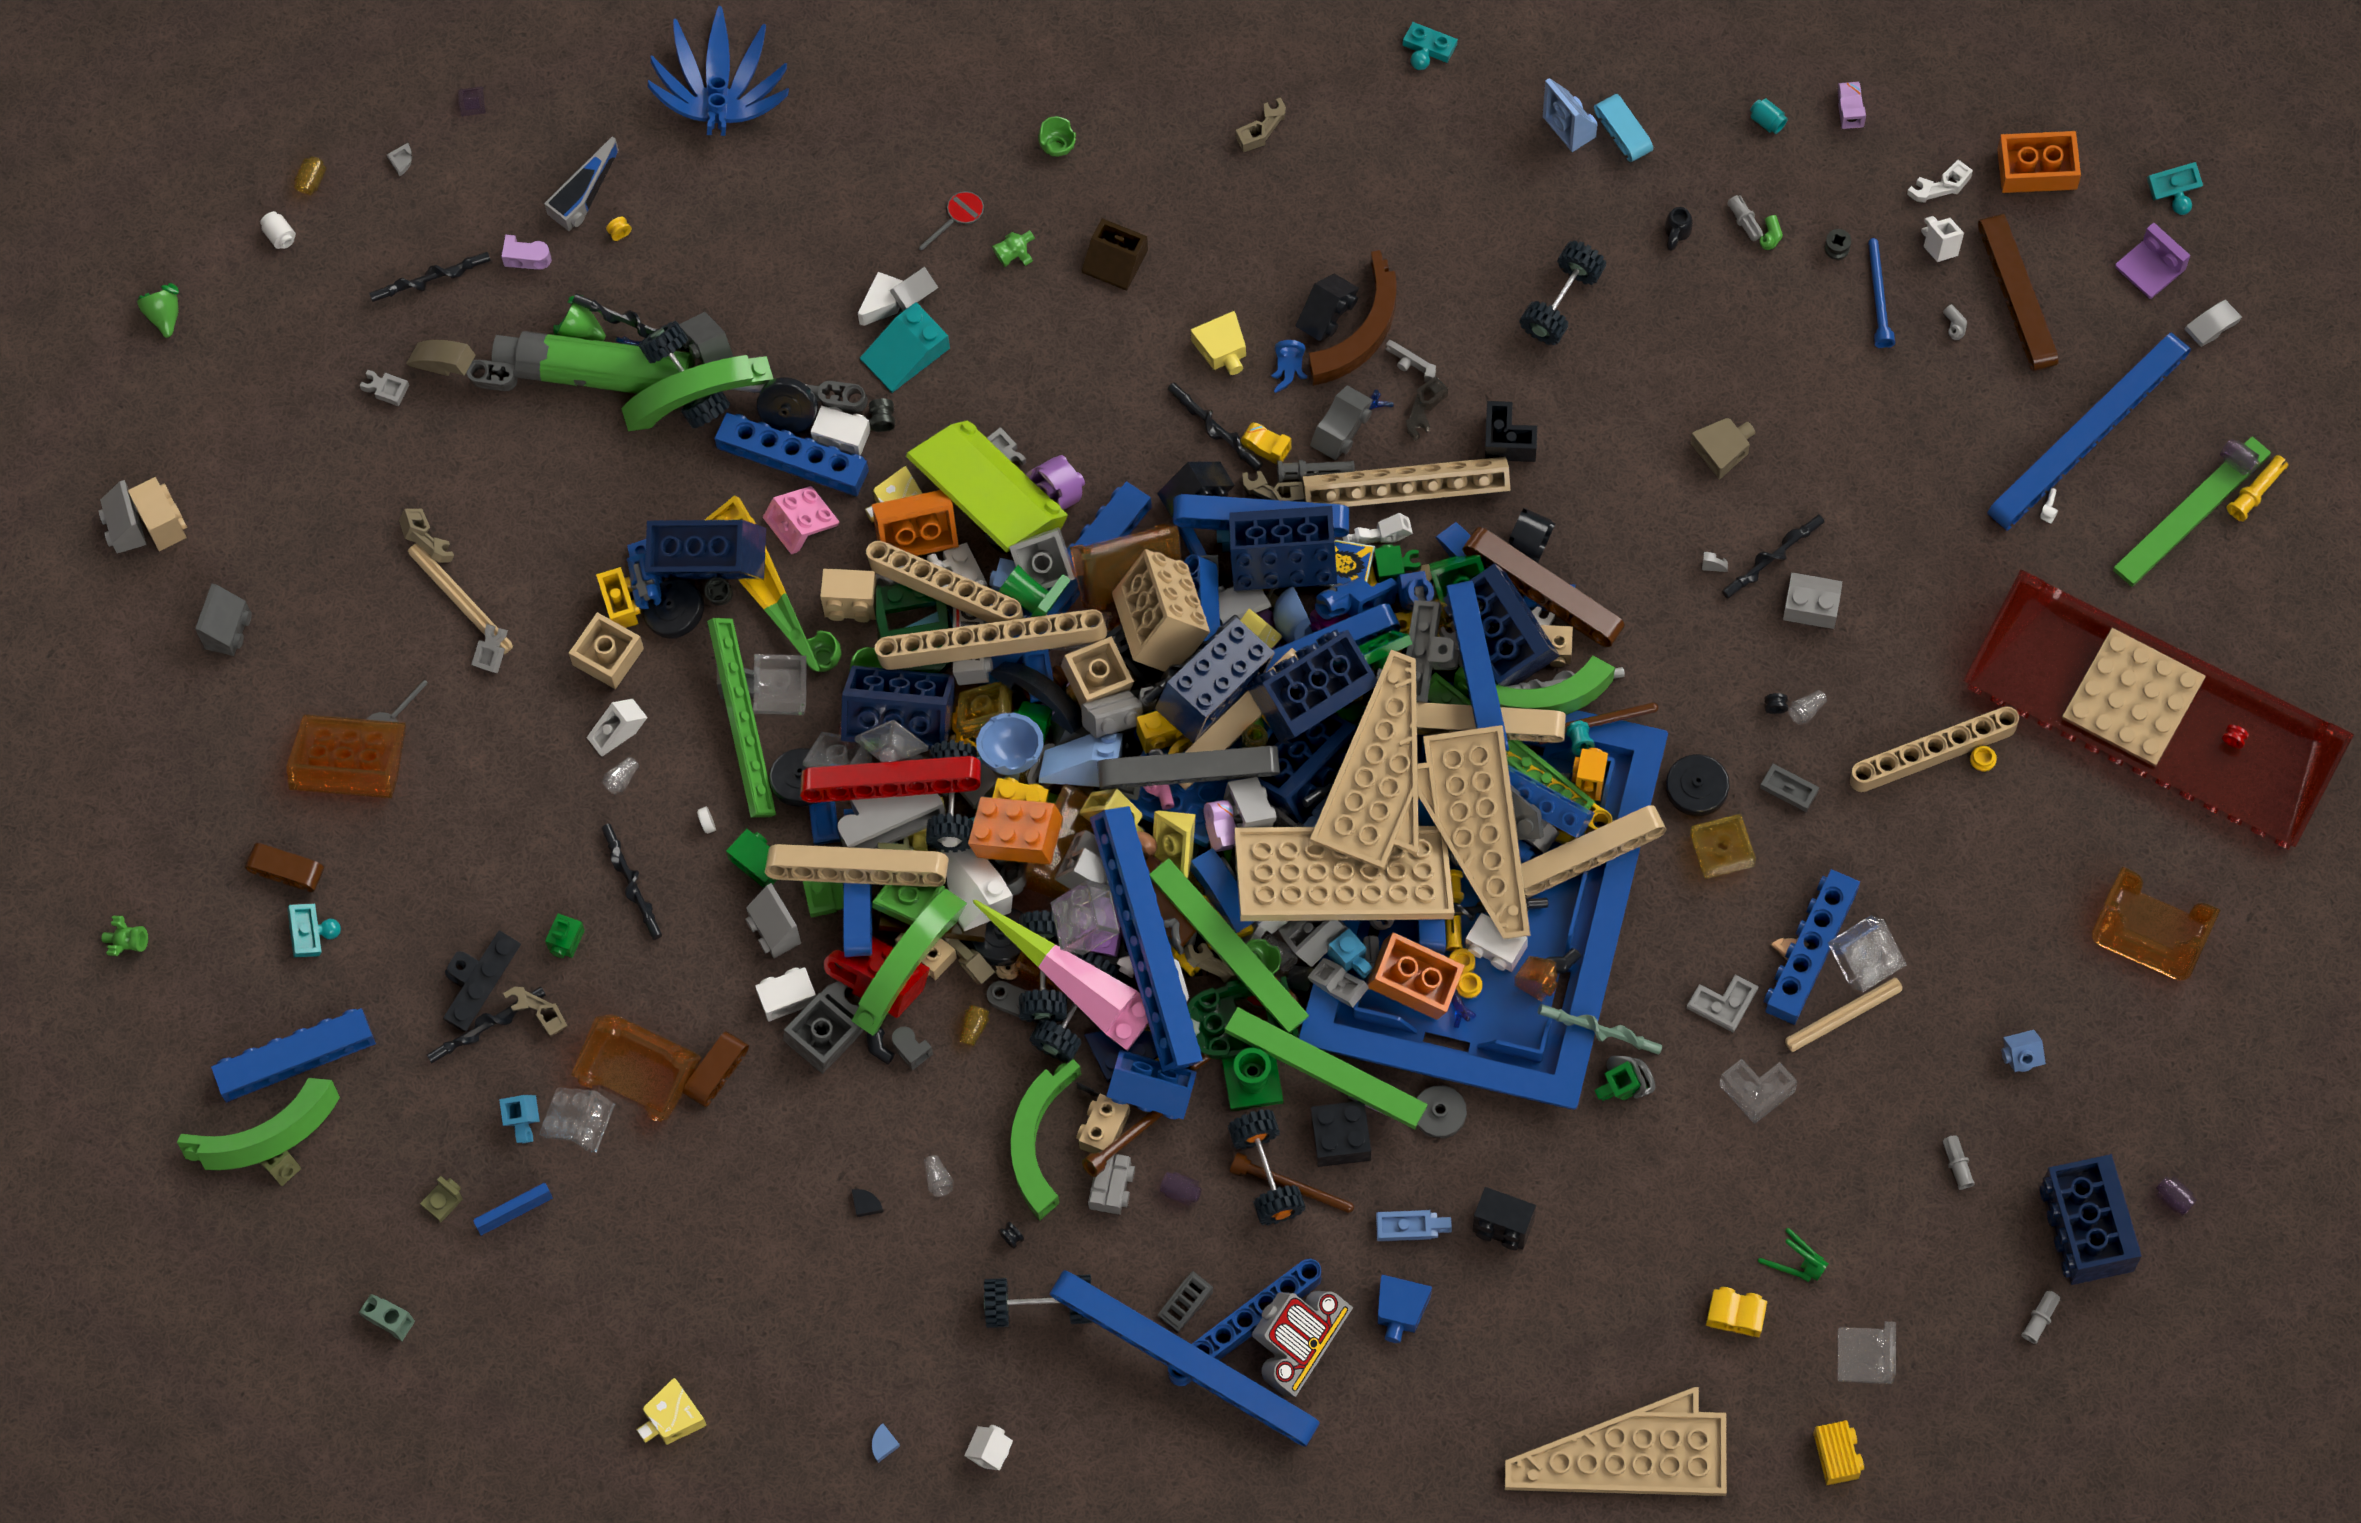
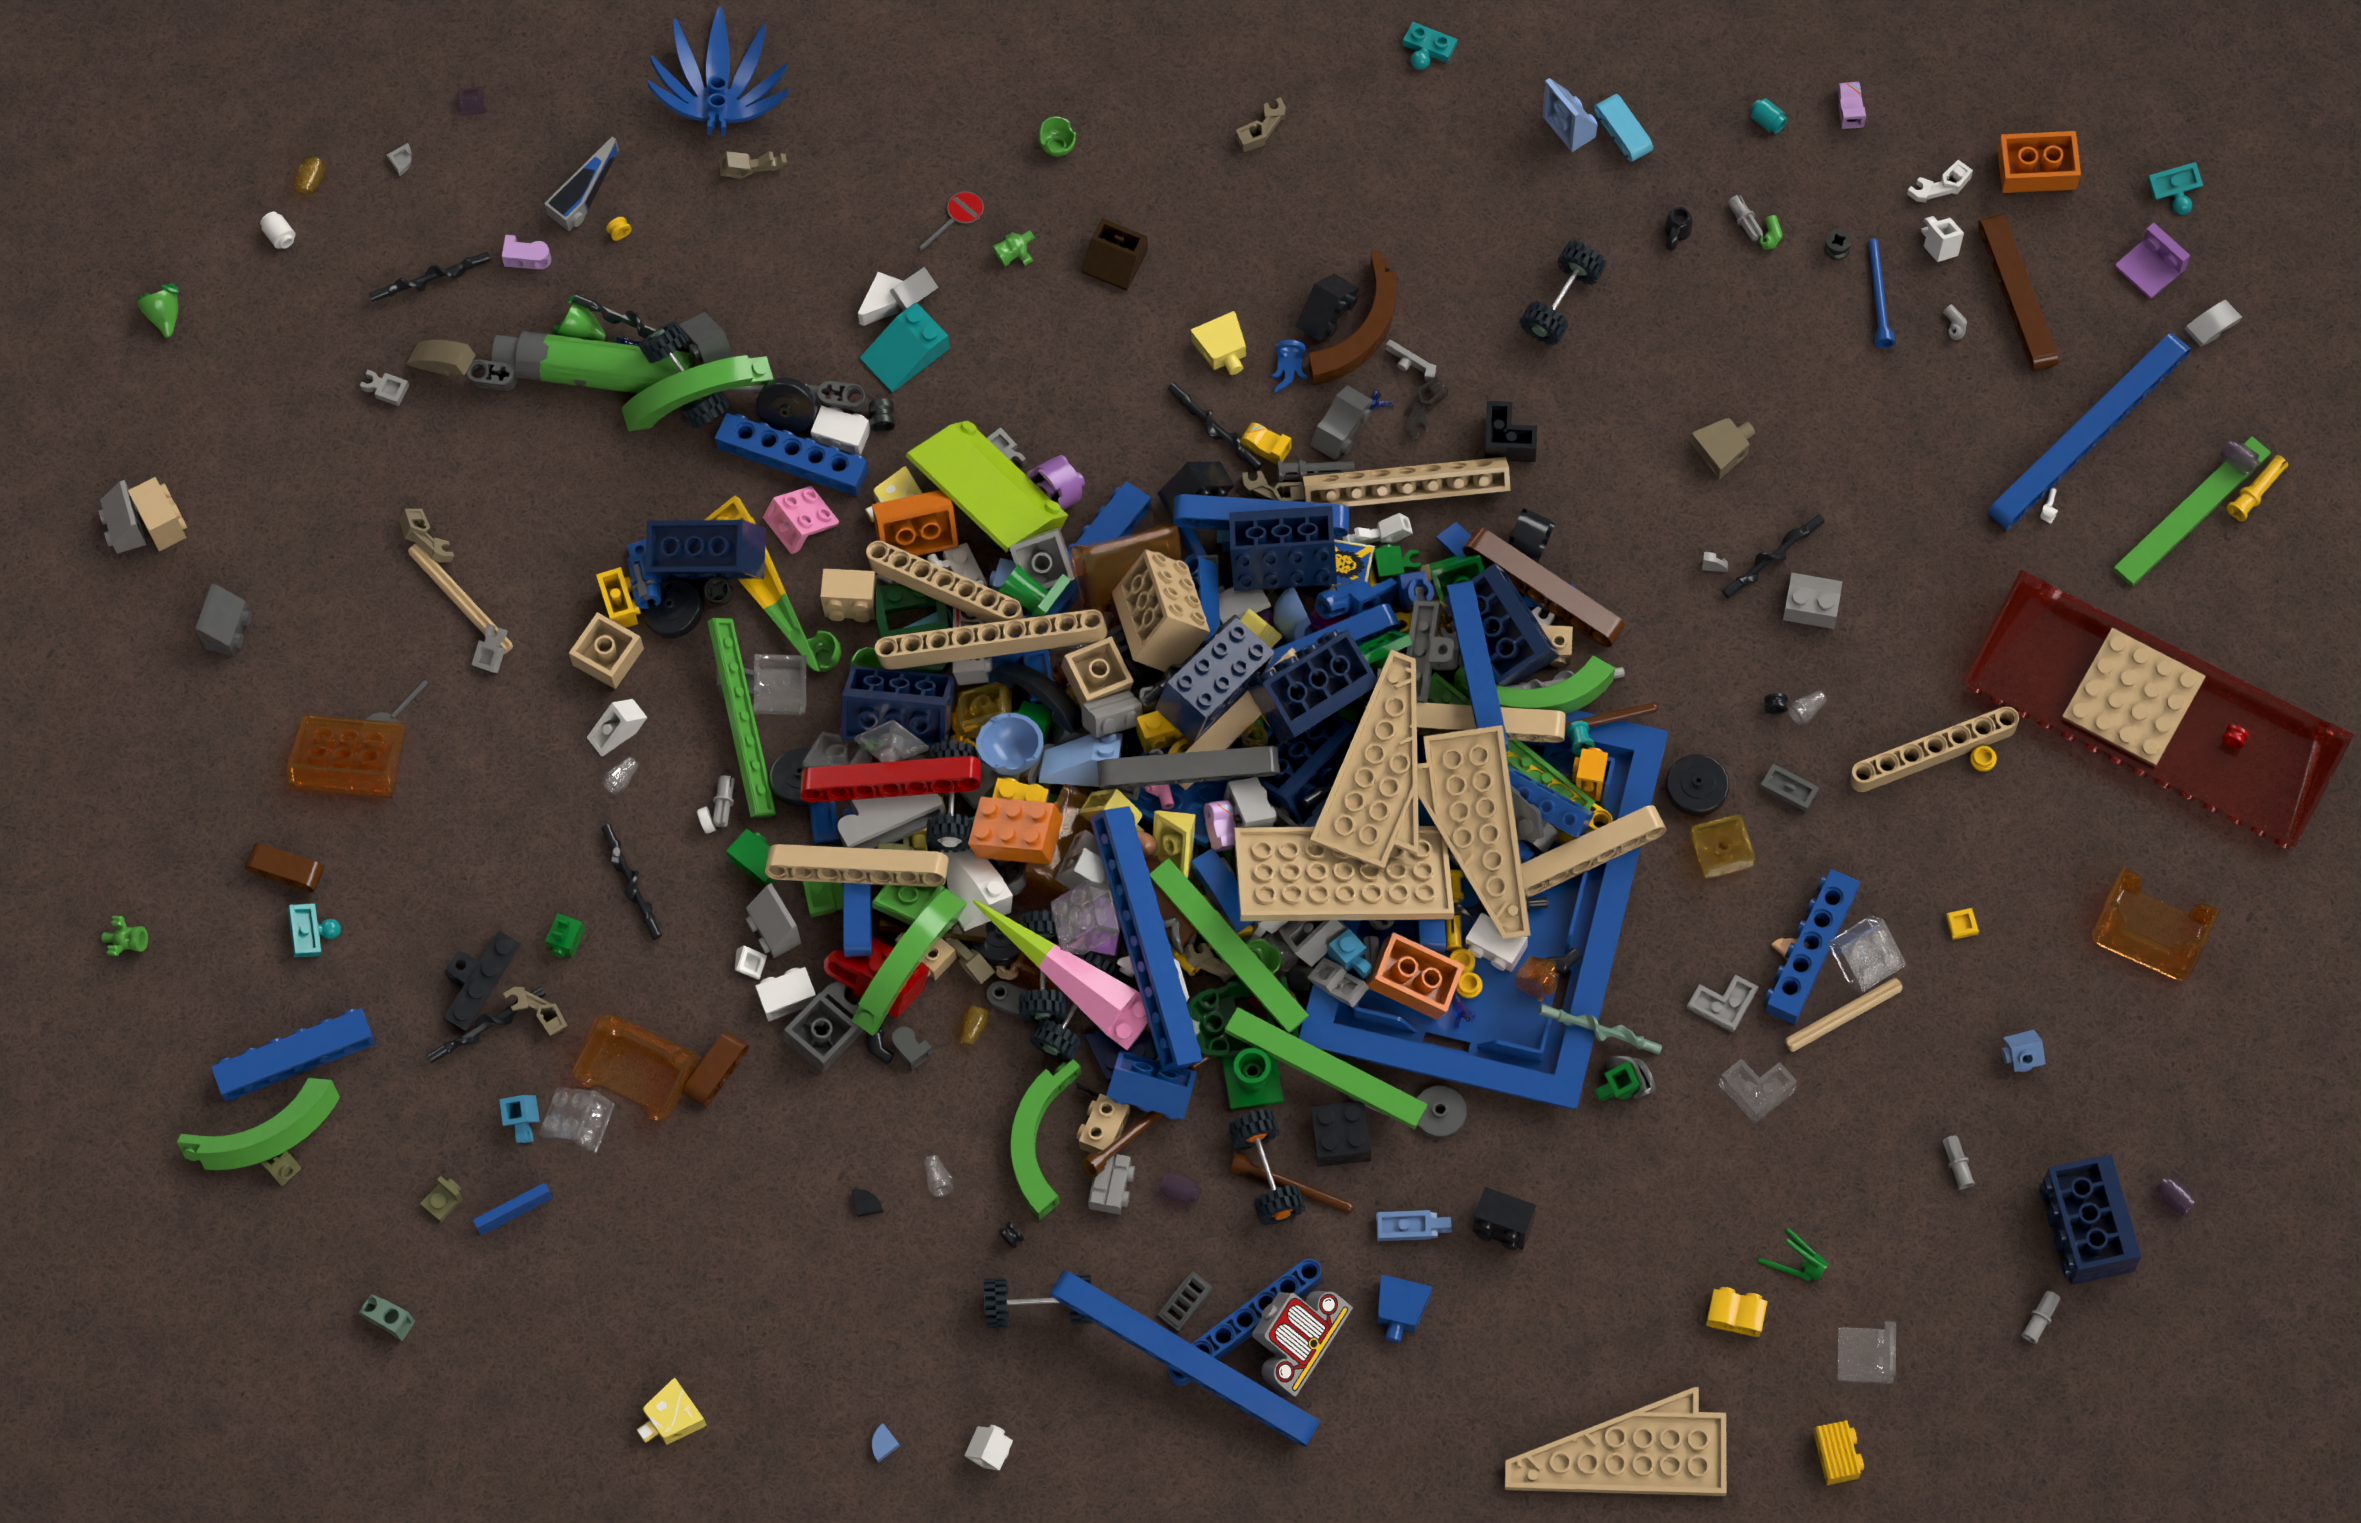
(723, 801): none -> light grey axle
(740, 164): none -> dark tan piece
(749, 962): none -> white slope
(1962, 923): none -> yellow tile

